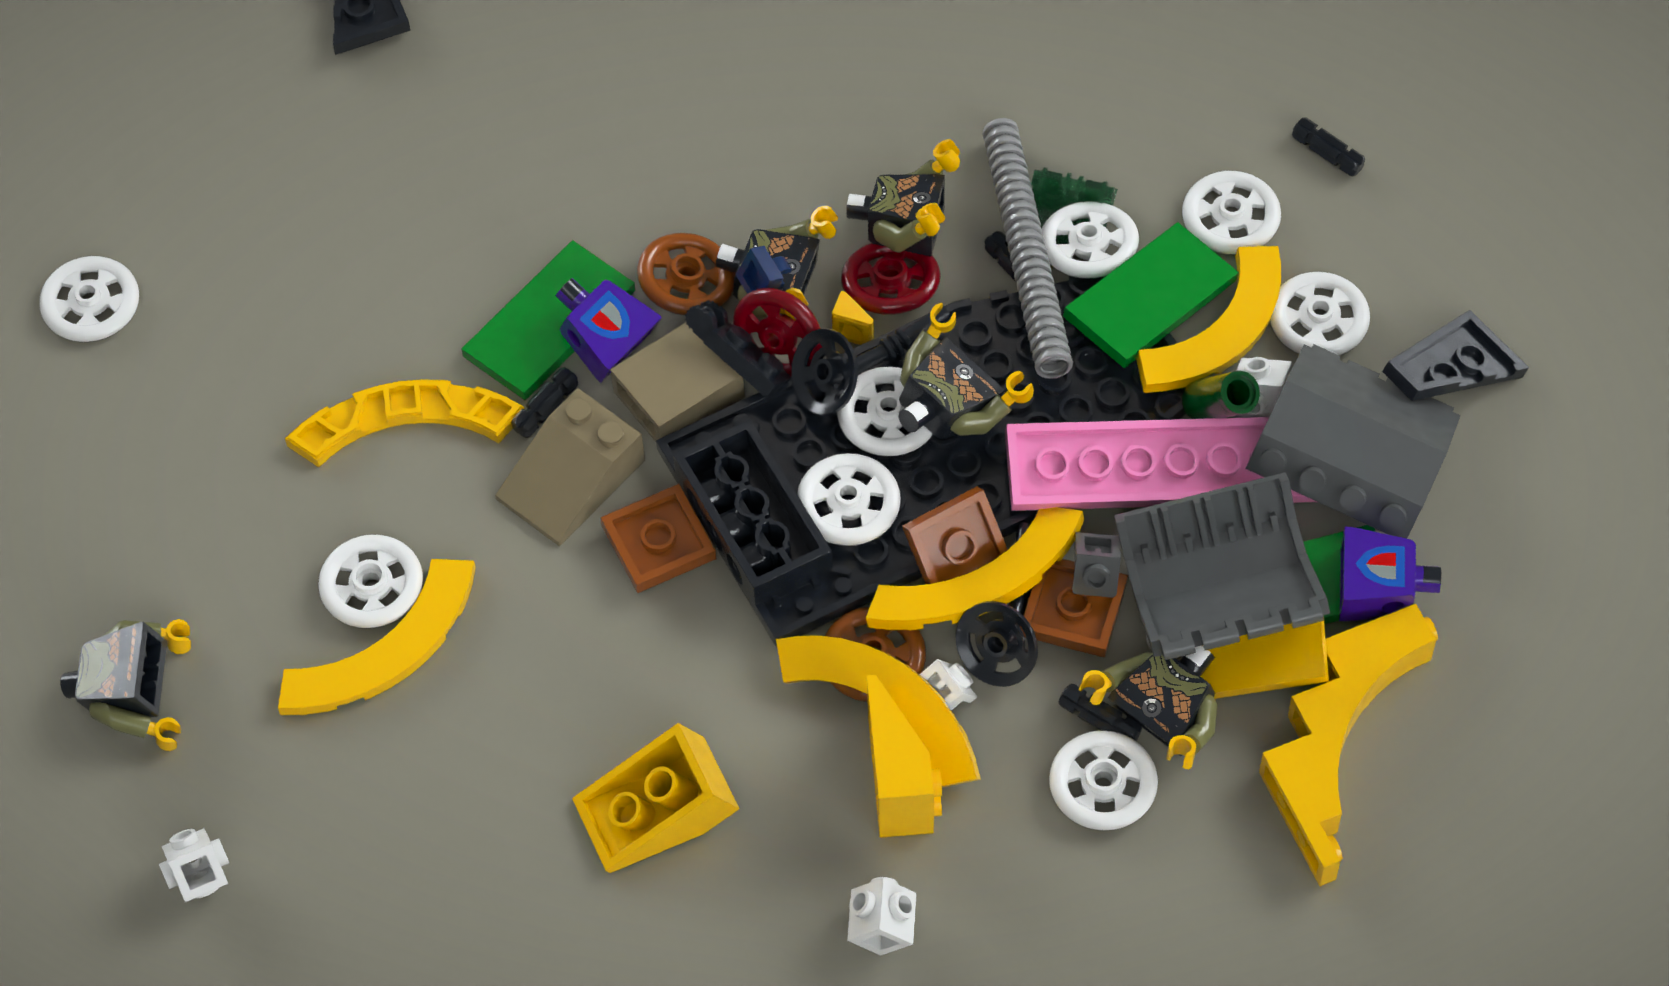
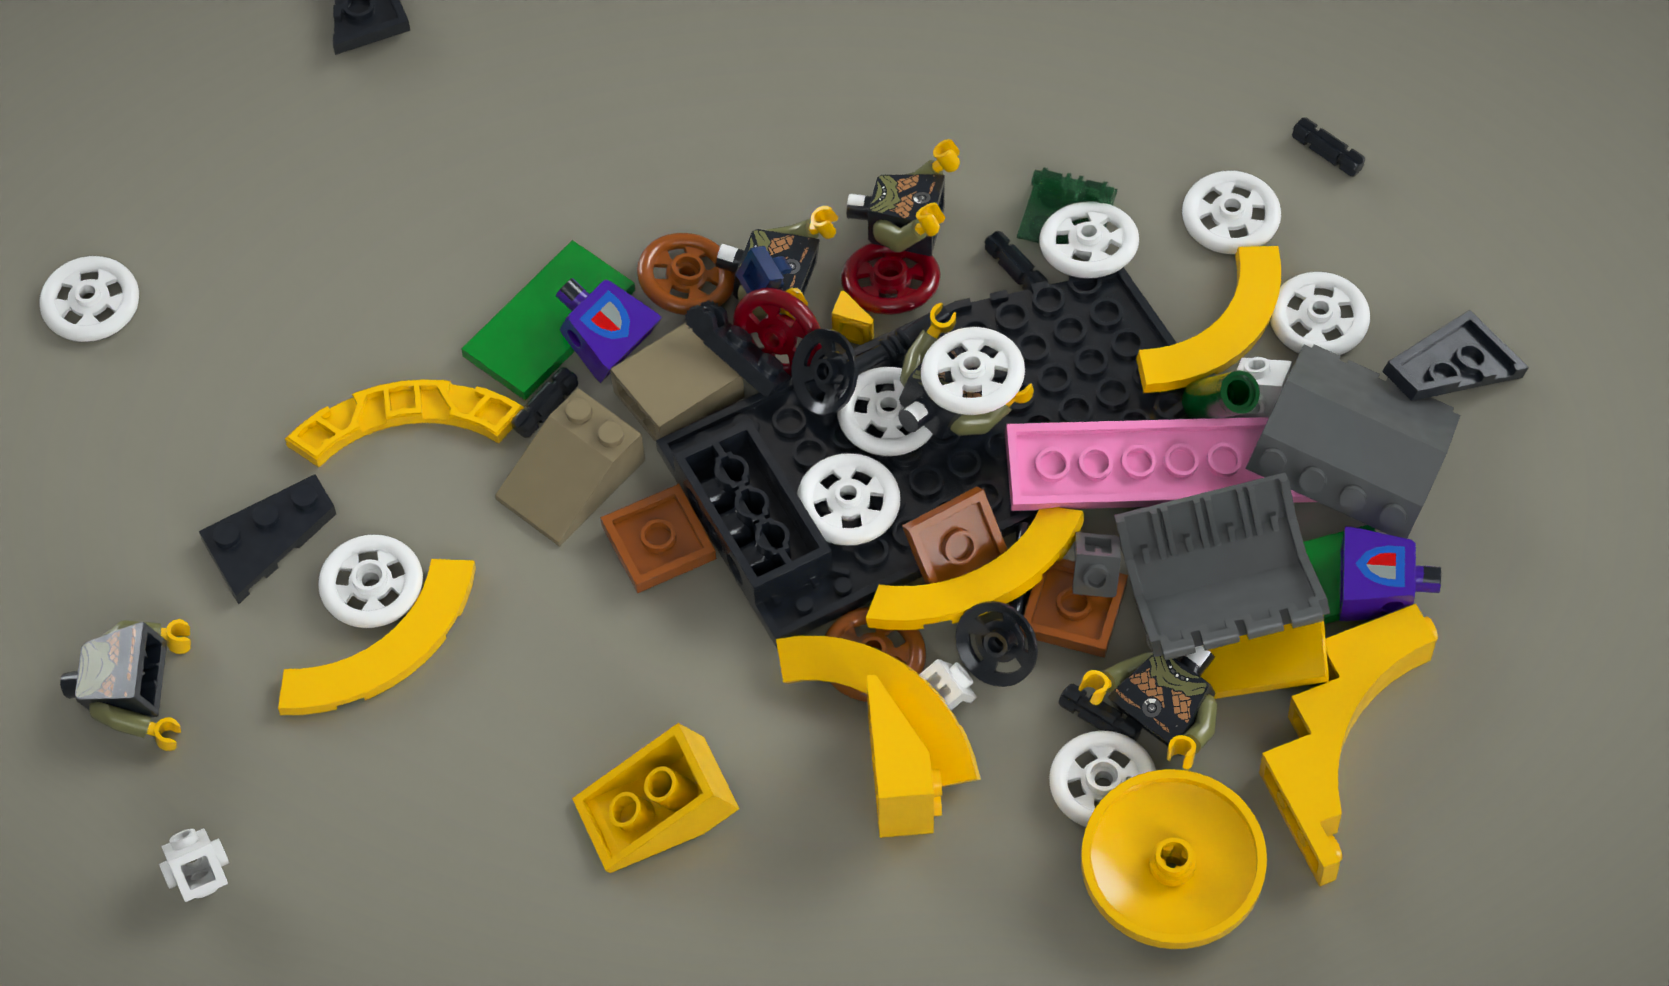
(261, 535): none -> black wing
(882, 916): white brick -> none
(993, 393): none -> white plate
(1027, 249): light grey piece -> none
(1150, 294): green tile -> none
(1182, 822): none -> yellow dish

